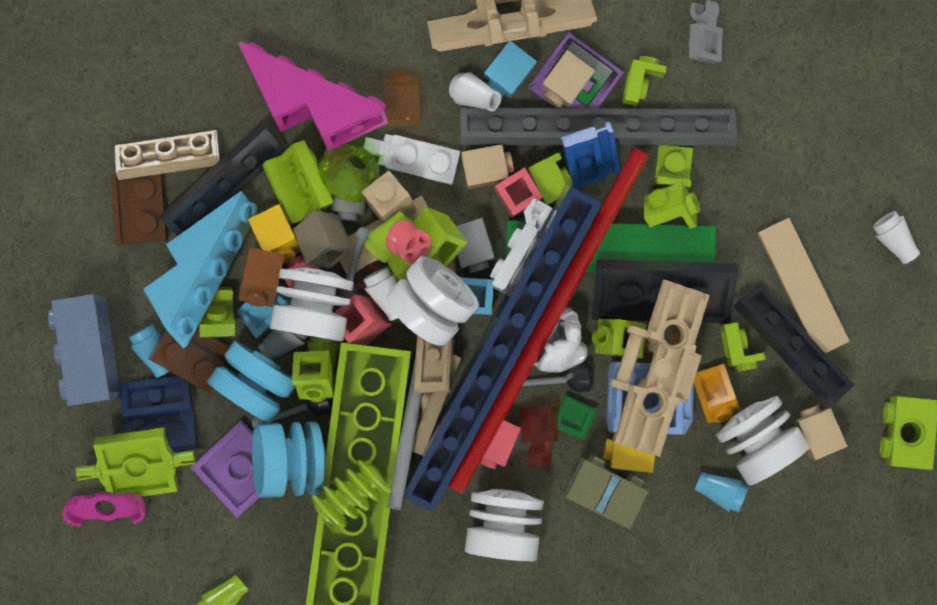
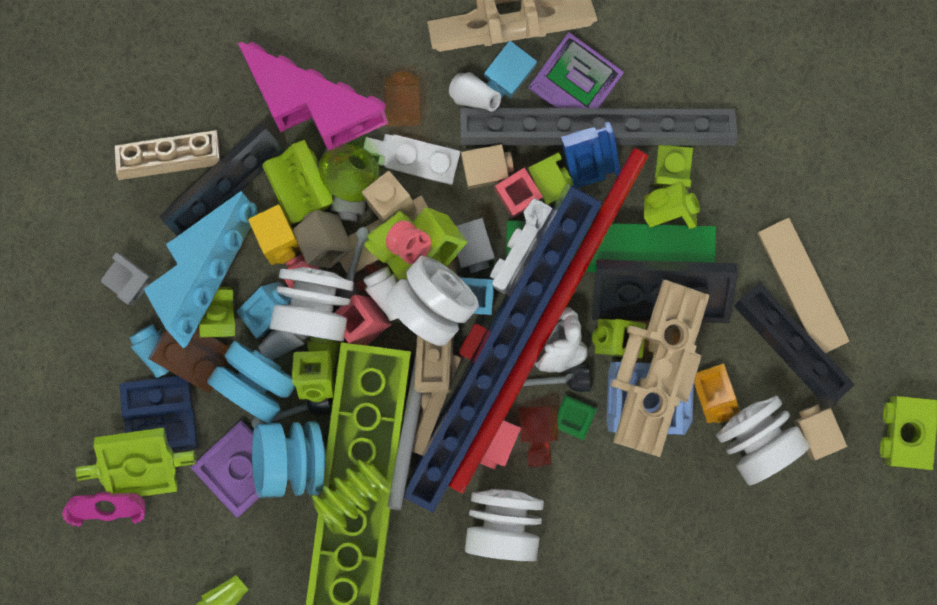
(84, 350): sand blue brick -> none
(126, 279): none -> light grey panel
(137, 209): reddish brown plate -> none
(261, 277): dark orange brick -> none
(472, 341): none -> red tile
(566, 80): tan brick -> none
(606, 492): olive container -> none
(627, 458): yellow brick -> none
(636, 84): lime bracket -> none
(705, 37): light grey plate -> none
(723, 491): medium azure cone -> none
(734, 342): lime bracket -> none
(896, 236): white cone -> none

